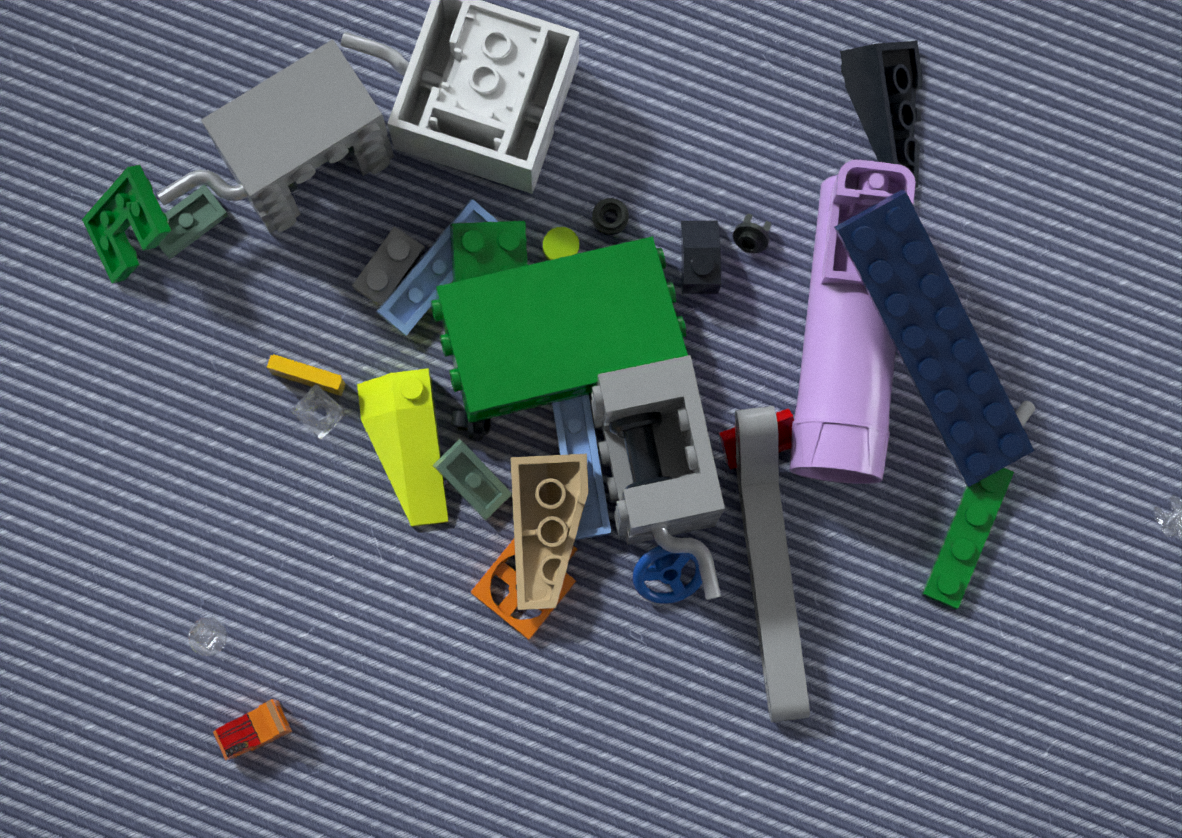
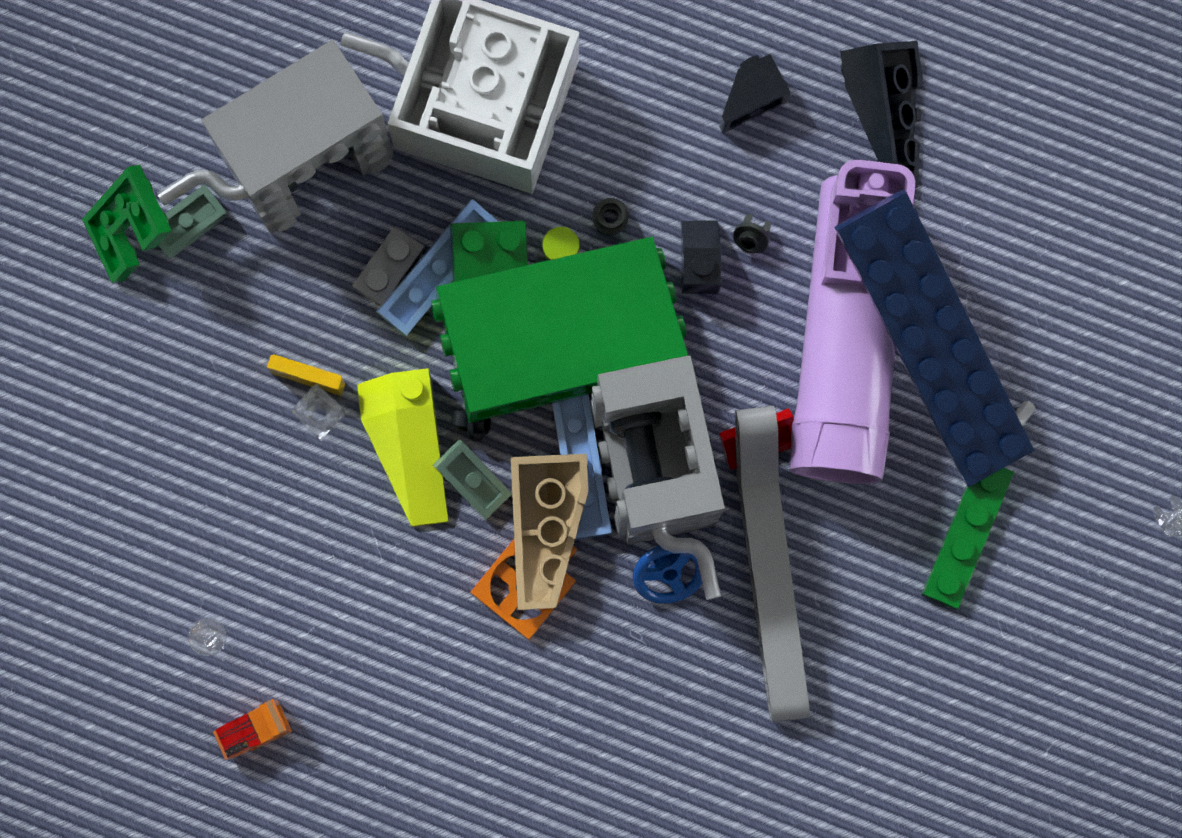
(755, 91): none -> black slope

